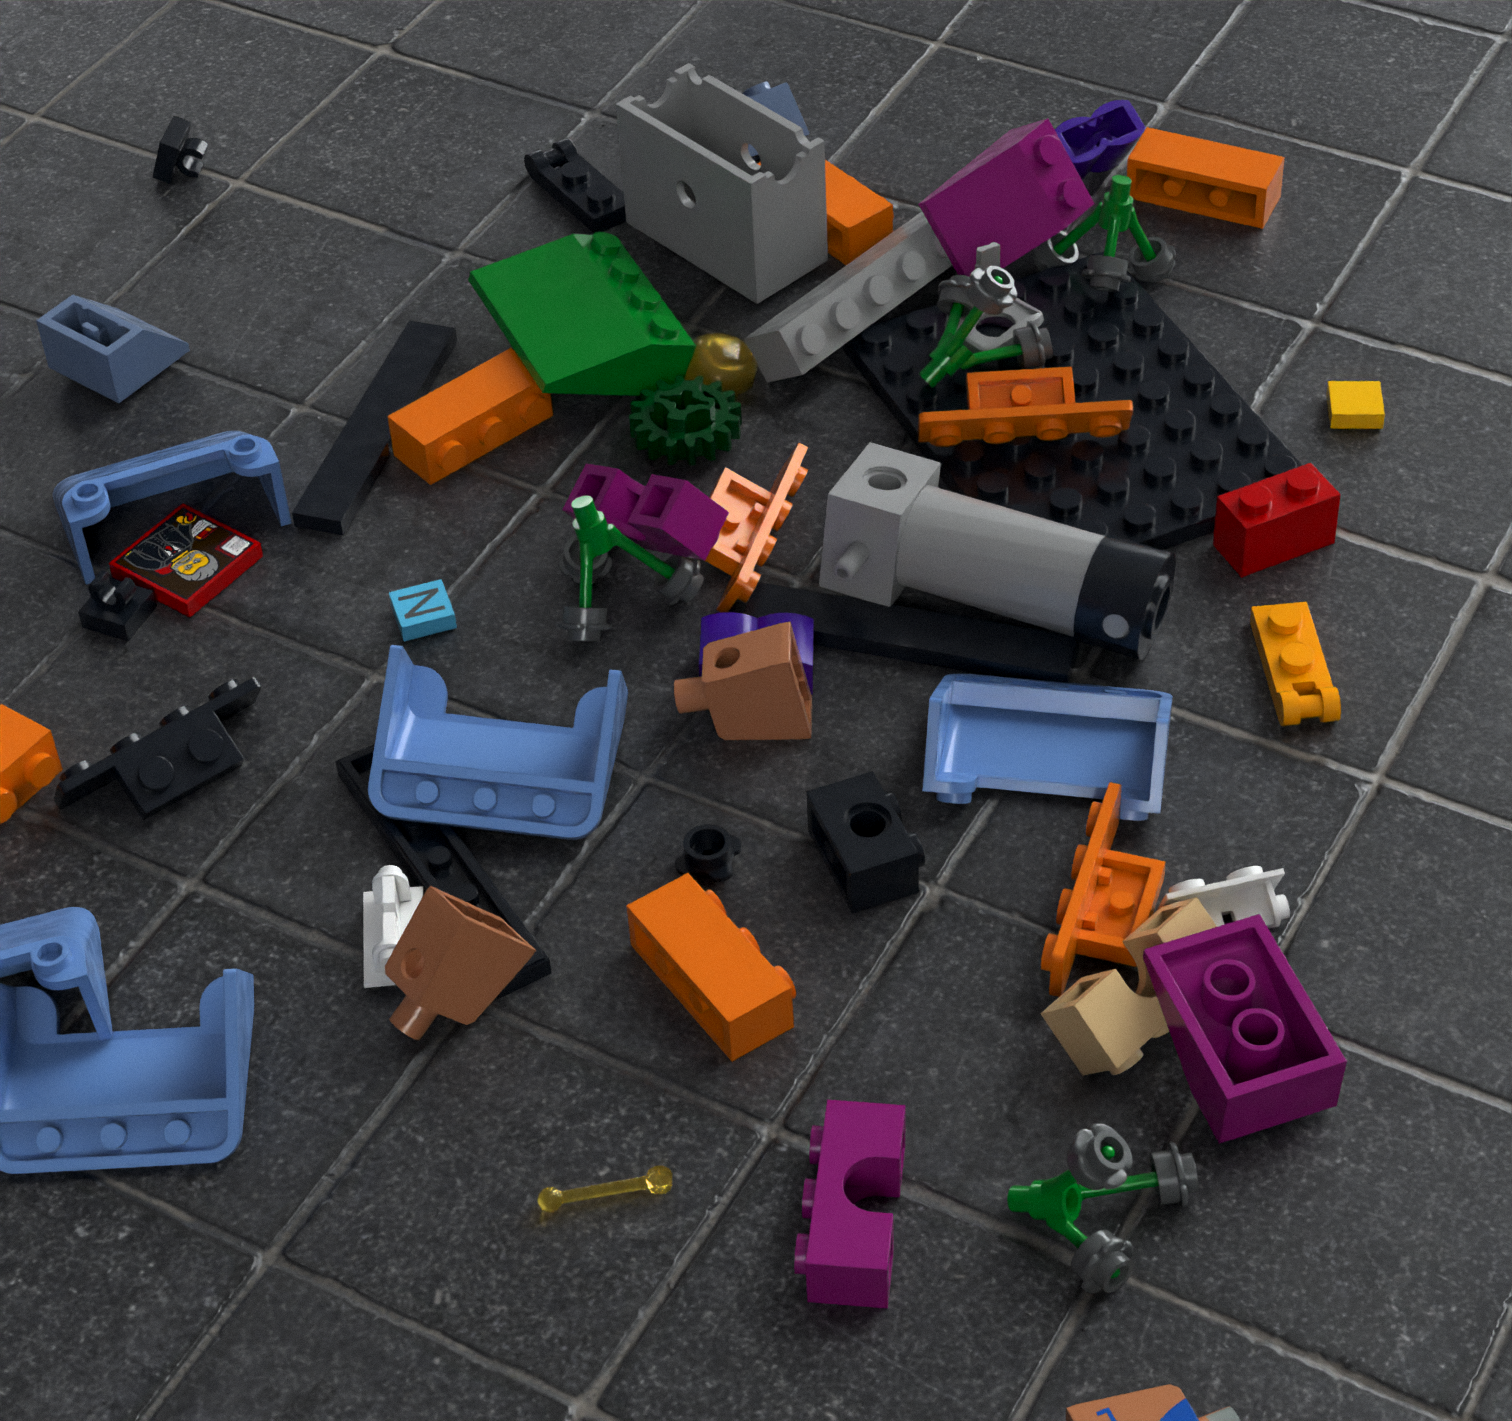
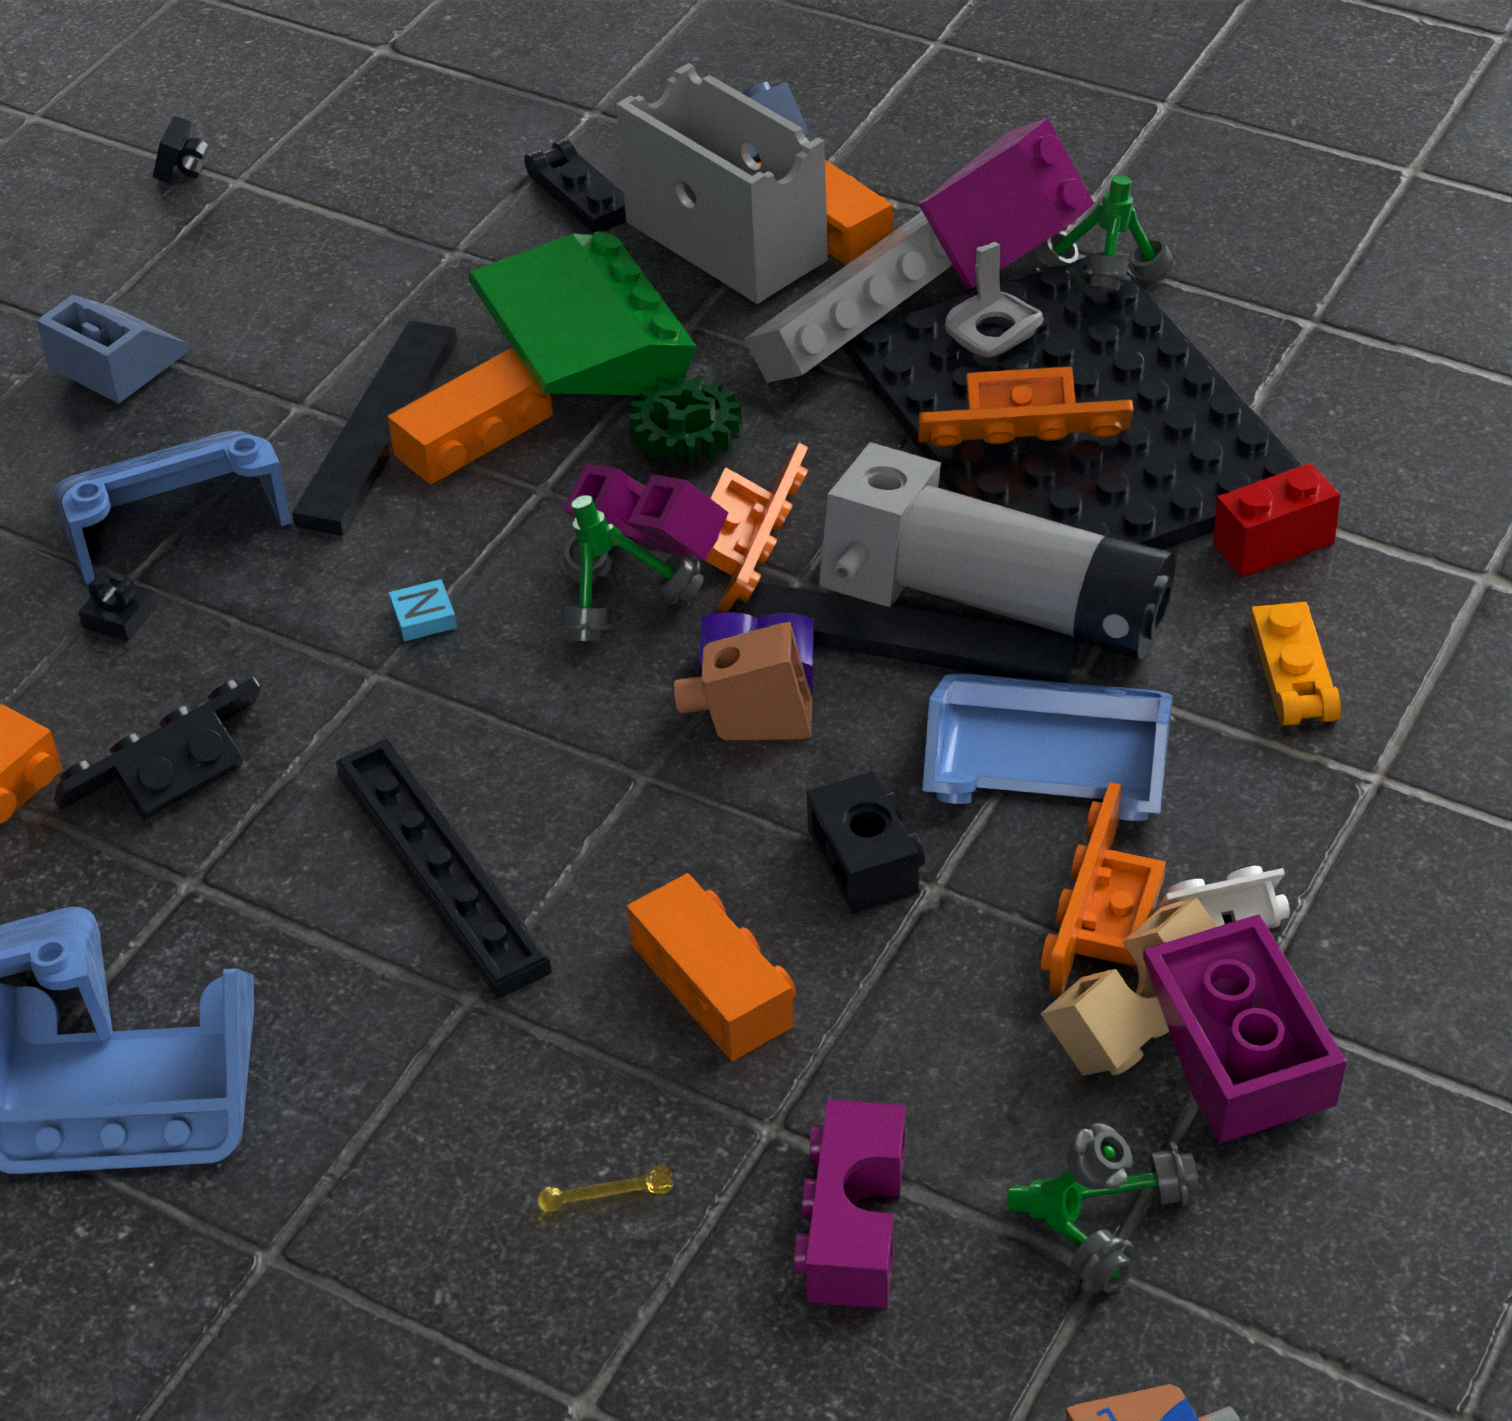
(187, 559): tile -> none
(385, 919): white hinge -> none
(452, 962): nougat torso -> none
(490, 769): medium blue windscreen -> none
(708, 853): black plate -> none
(723, 359): clear yellow hair -> none
(968, 299): plant -> none
(1102, 139): dark purple brick -> none
(1205, 177): orange brick -> none
(1355, 405): yellow tile -> none

